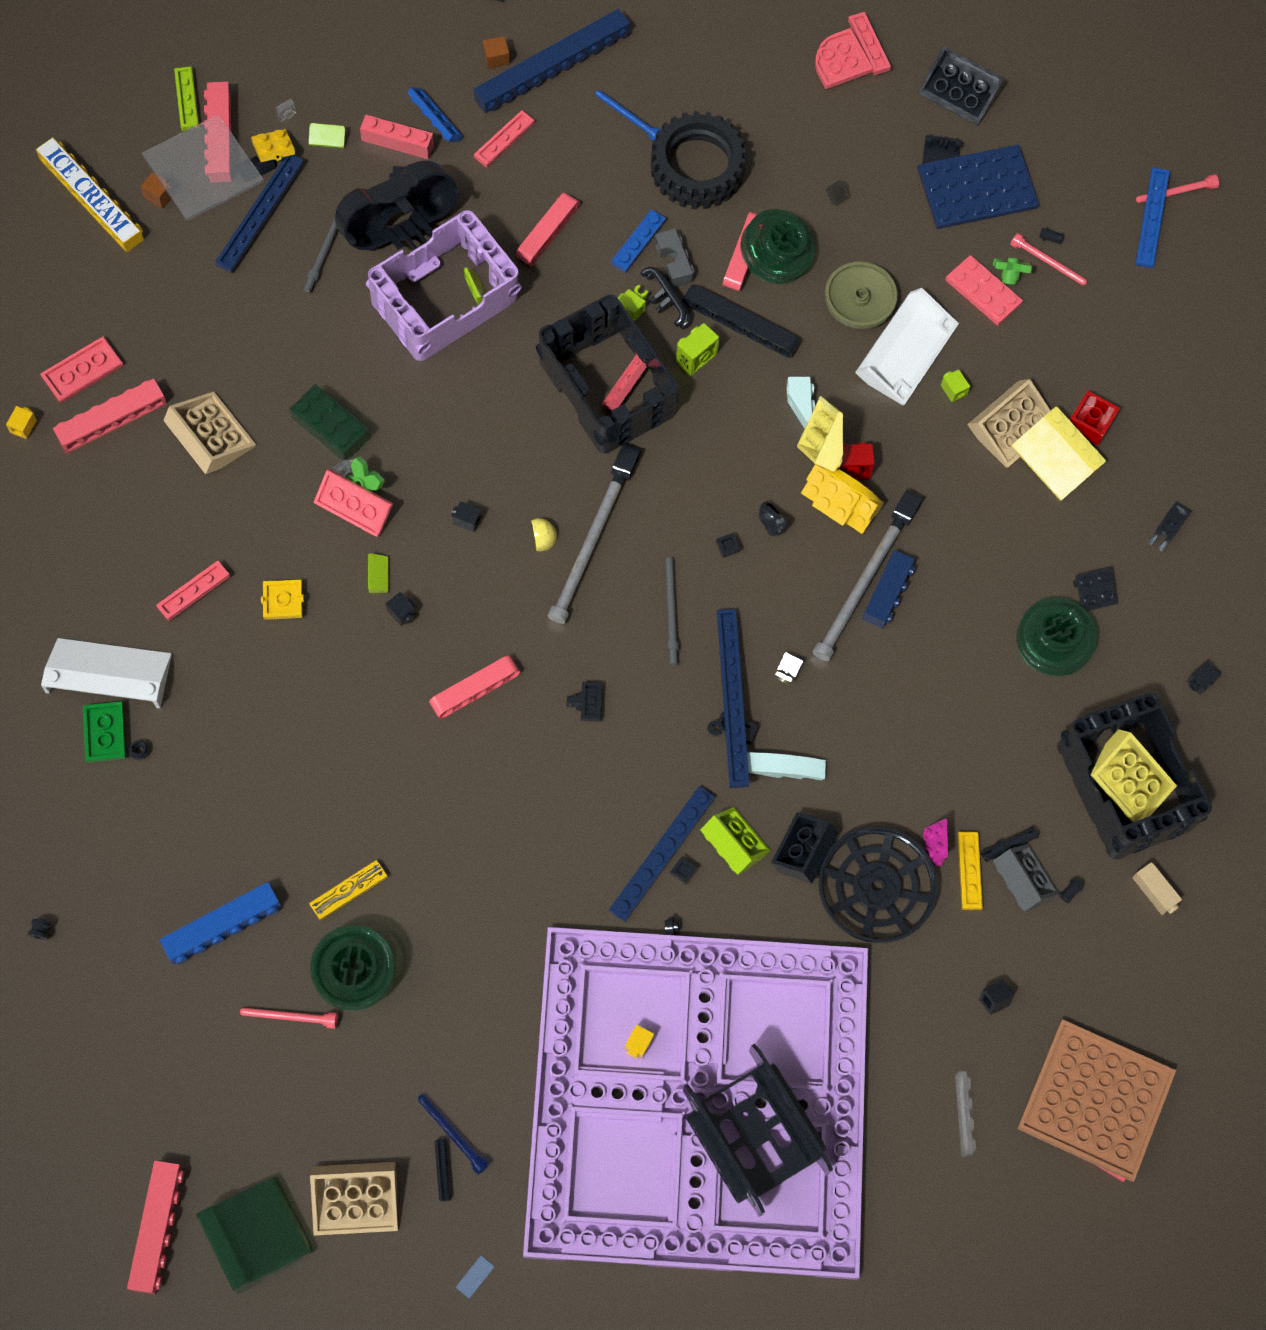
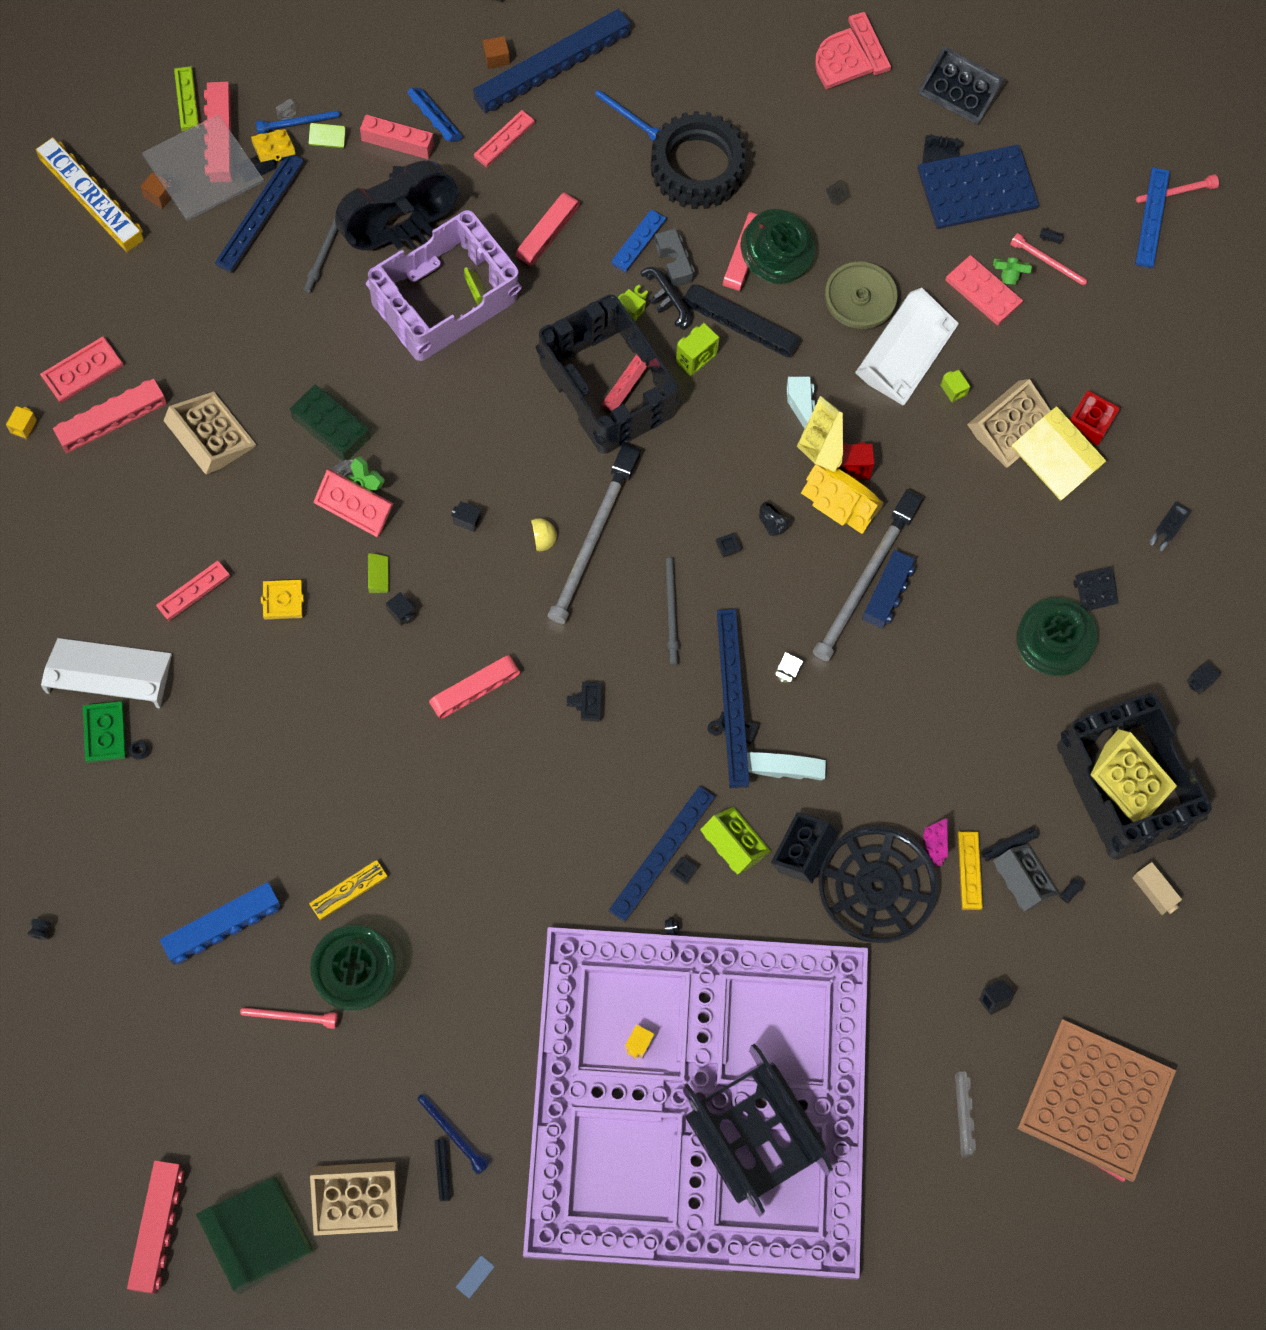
(263, 127): none -> blue piece

